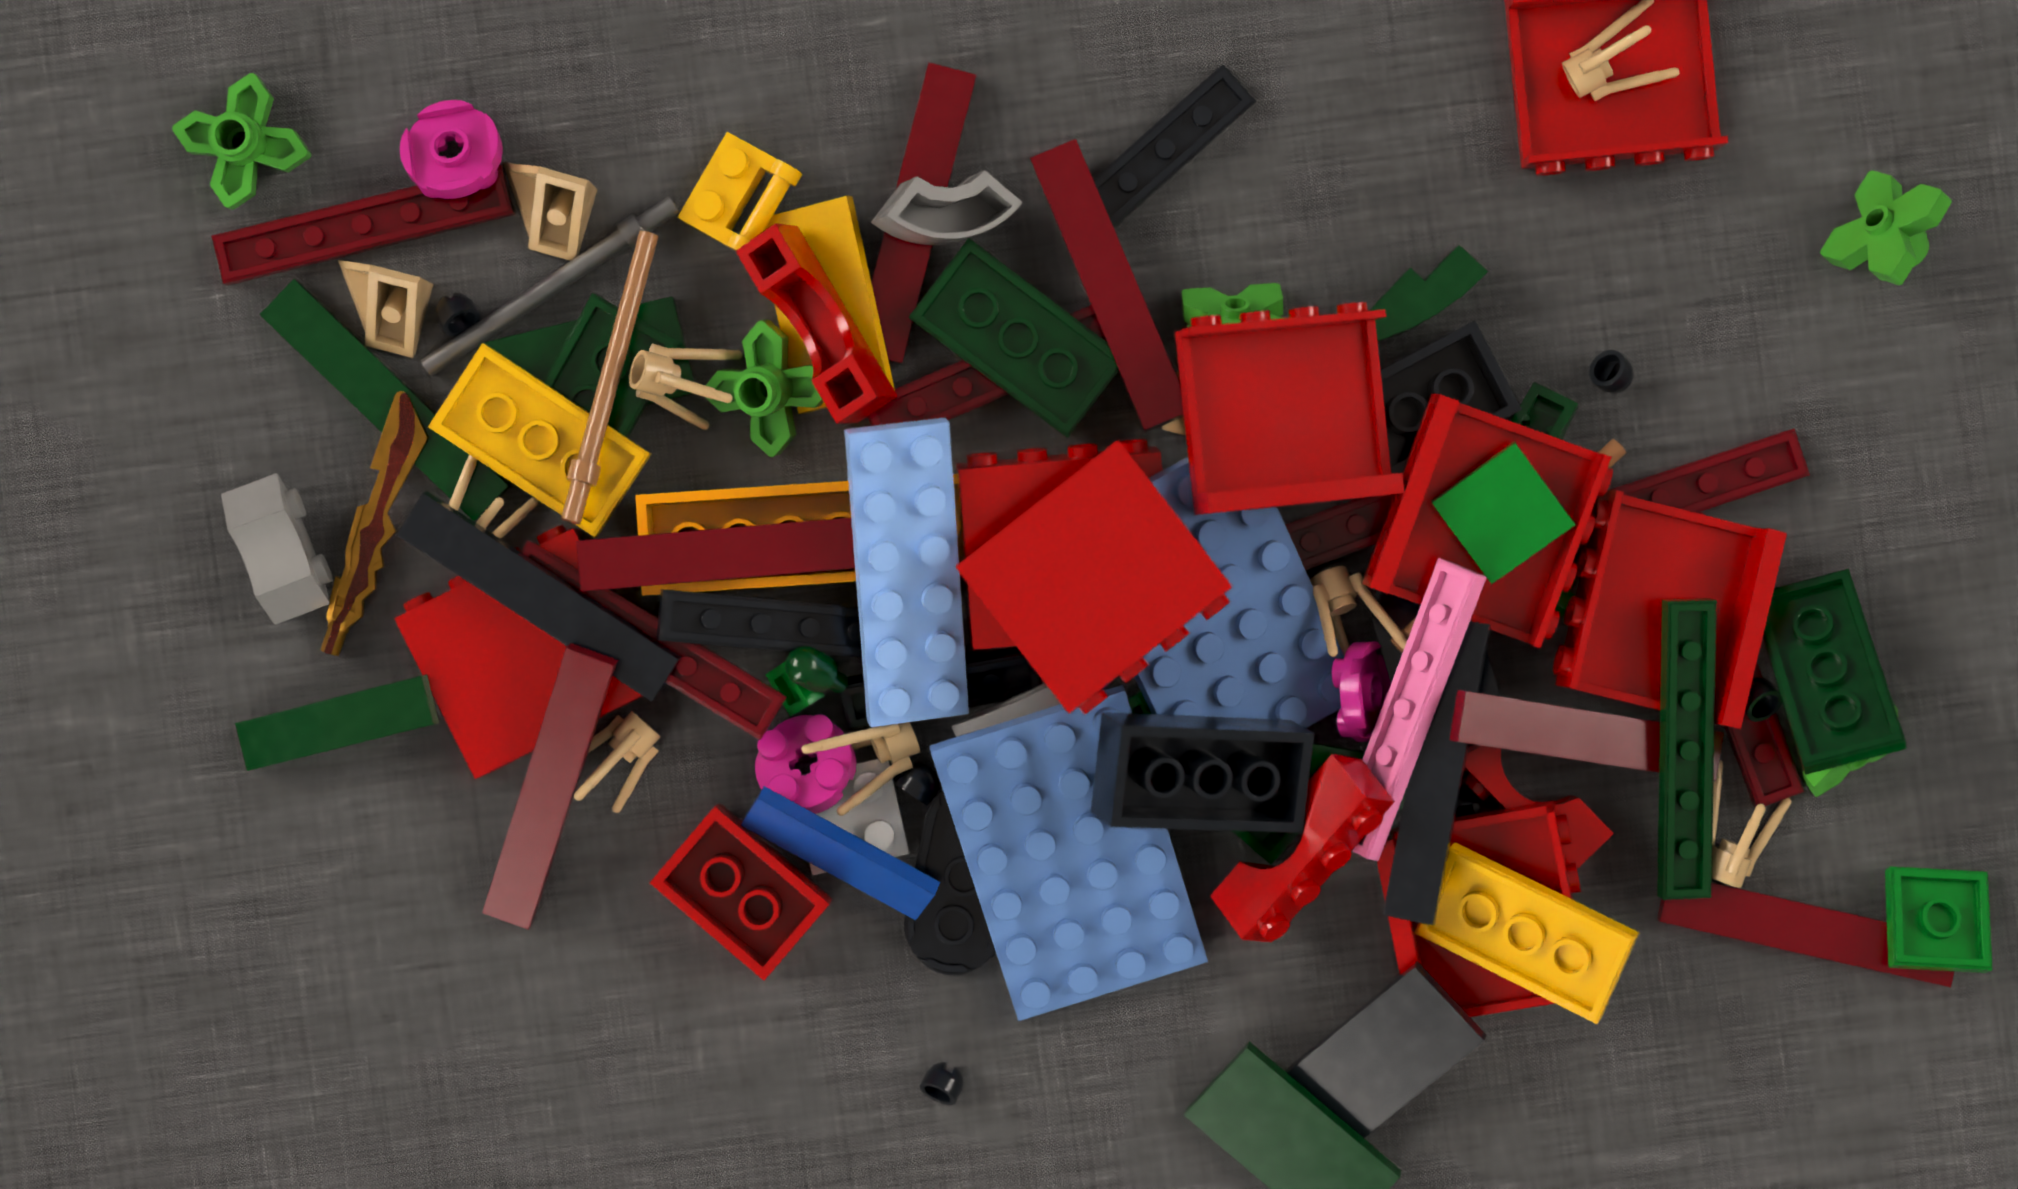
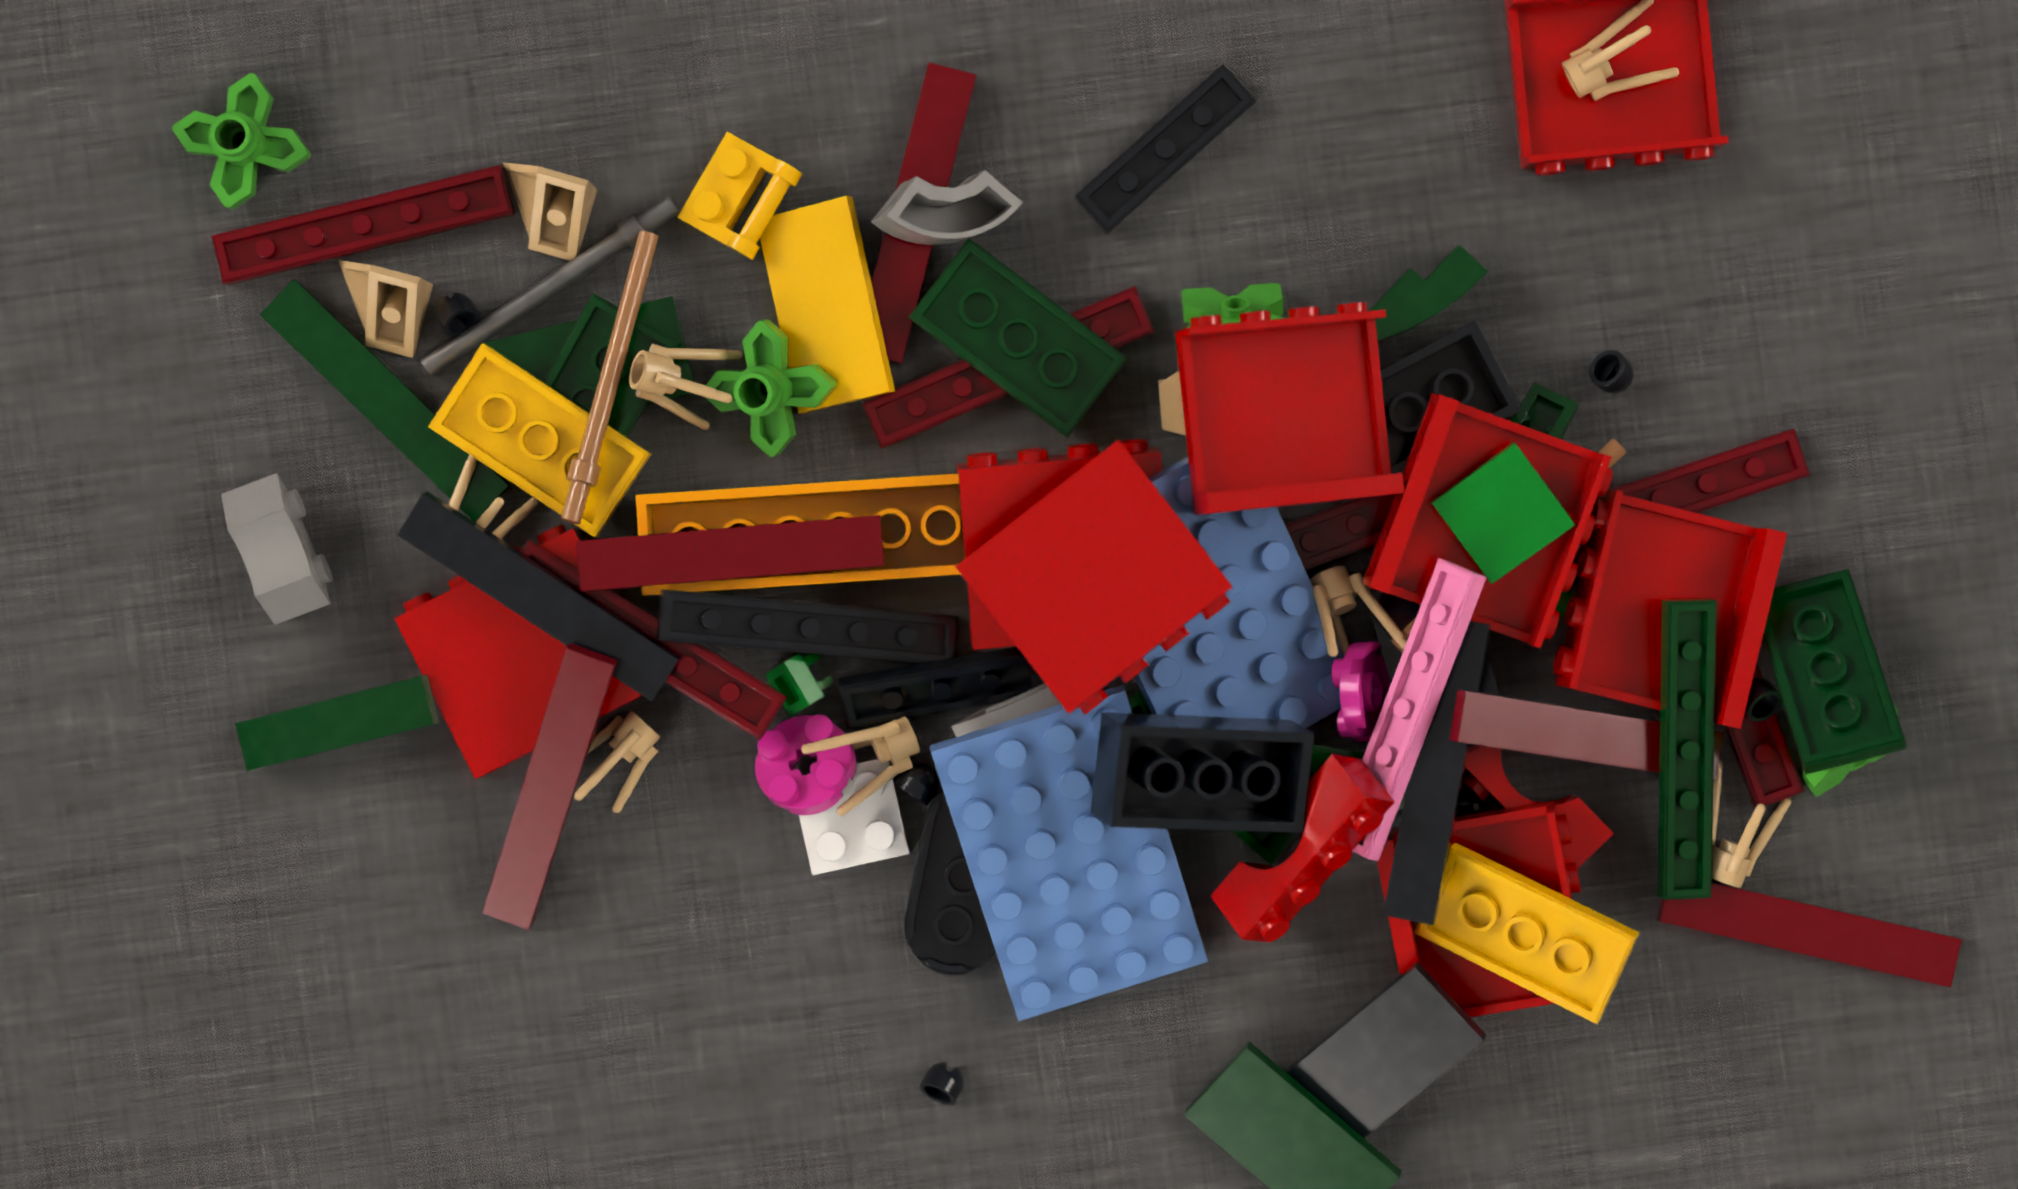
(372, 527): pearl gold sword -> none
(456, 176): dark pink plate -> none
(741, 891): red brick -> none
(814, 670): dark green cylinder -> none
(840, 853): blue tile -> none
(841, 359): red arch -> none
(907, 571): light blue plate -> none
(1110, 284): dark red tile -> none
(1890, 228): bright green plant -> none
(1938, 919): green tile -> none

